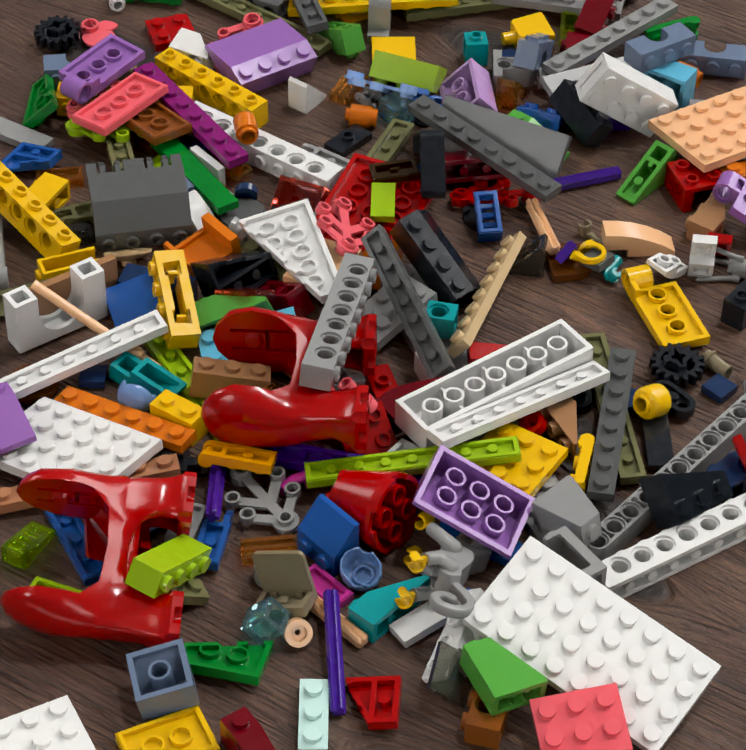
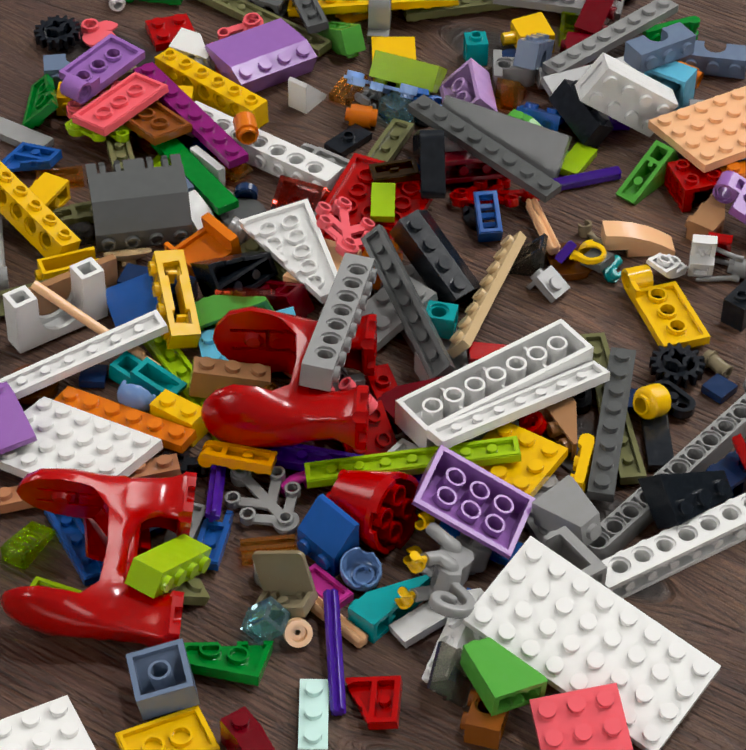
(549, 283): none -> light grey bracket
(578, 159): none -> lime tile

